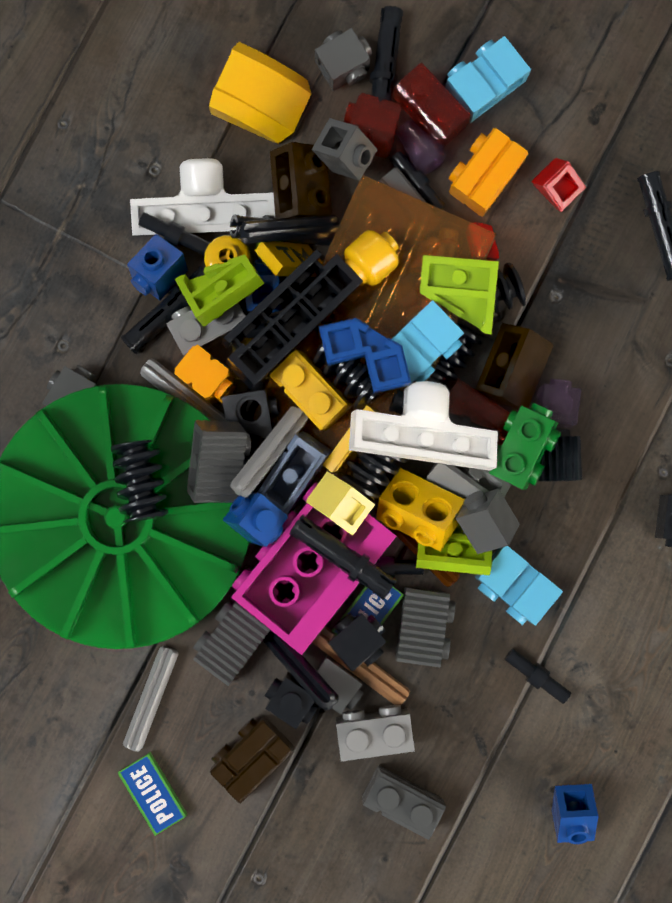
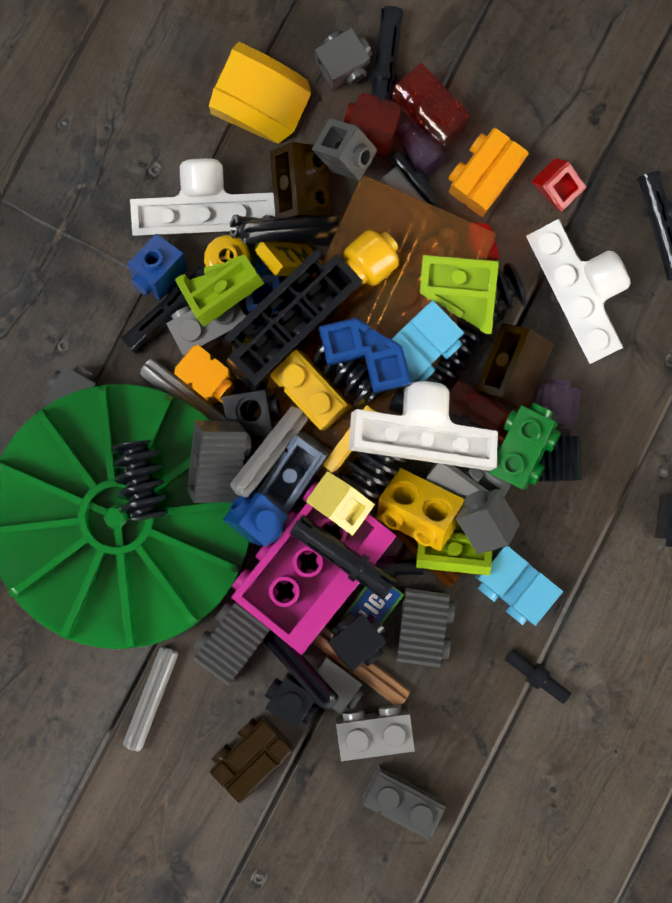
(152, 793): tile -> none
(173, 233): black bar -> none
(488, 78): medium azure brick -> none
(574, 813): blue brick -> none
(582, 288): none -> white plate

